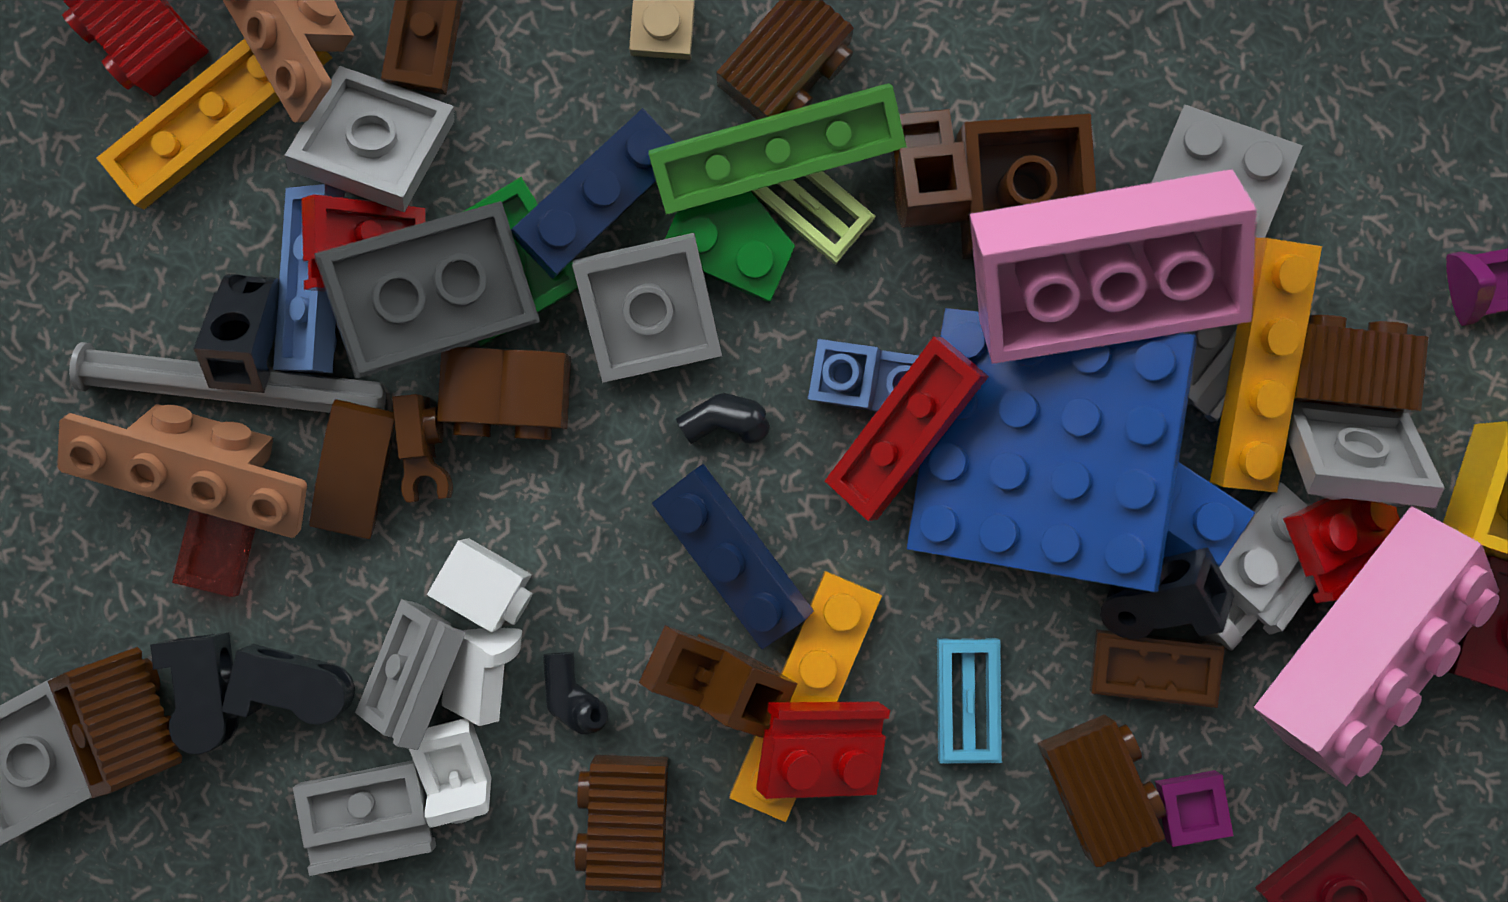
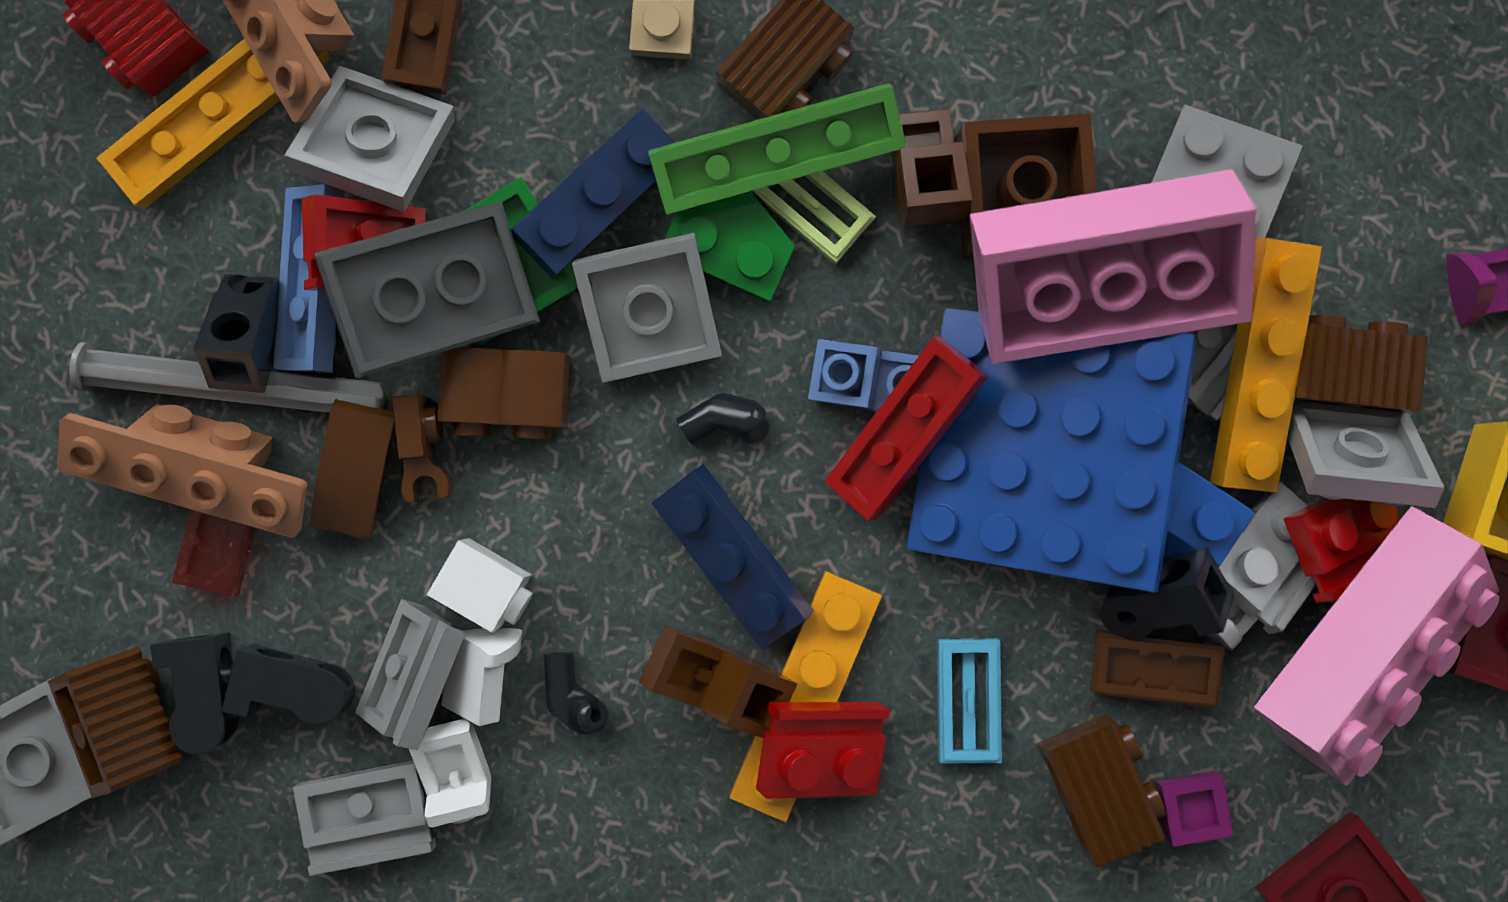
(624, 823): reddish brown brick -> none

